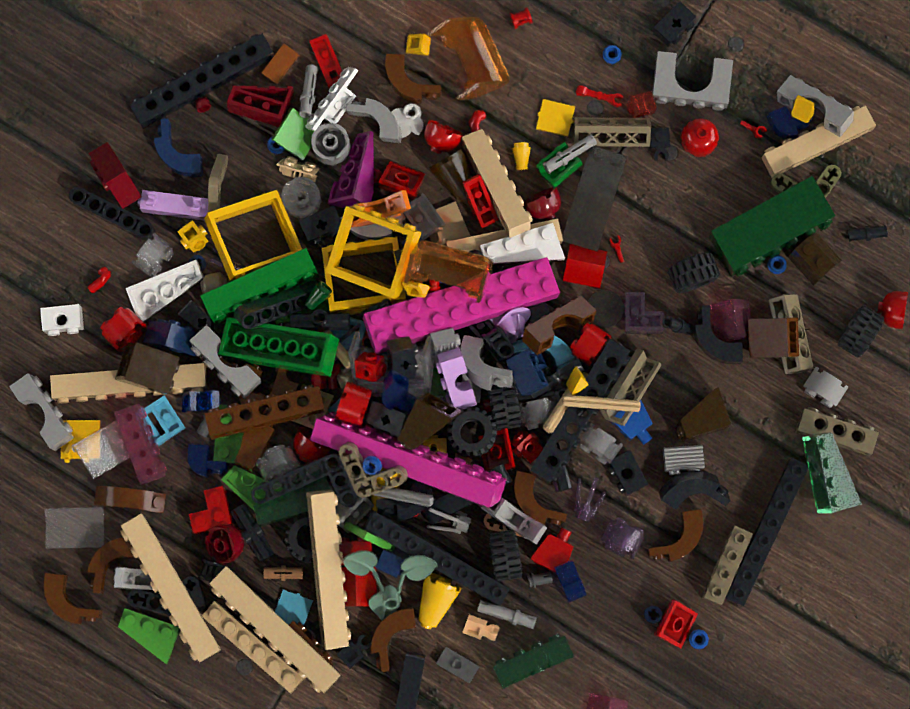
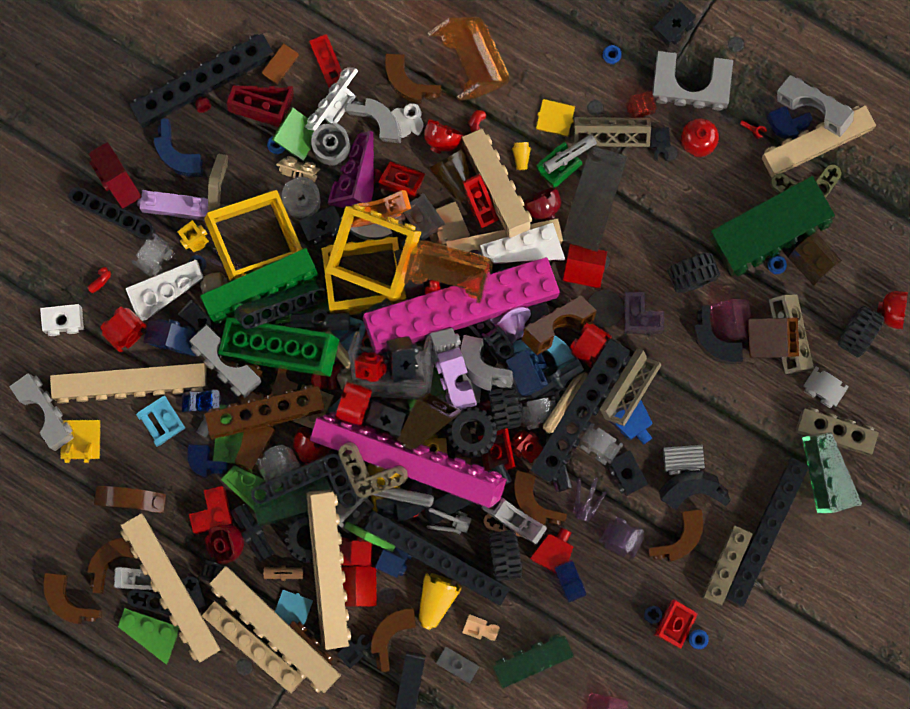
(74, 527): clear piece -> none
(102, 449): clear piece -> none
(140, 444): clear pink brick -> none
(147, 368): dark brown slope -> none
(307, 97): light grey pin -> none
(318, 295): dark green cone -> none
(368, 468): blue plate -> none
(389, 598): sand green plant -> none
(396, 392): clear blue brick -> none
(416, 289): yellow slope -> none
(418, 44): yellow slope -> none
(507, 614): light grey pin -> none
(521, 18): red bush -> none
(539, 579): dark grey pin -> none
(576, 381): yellow slope -> none
(584, 91): red piece -> none
(601, 403): tan axle -> none
(616, 246): red hand -> none
(677, 325): black pin -> none
(704, 418): dark brown slope -> none
(803, 109): yellow slope -> none
(867, 233): black pin -> none

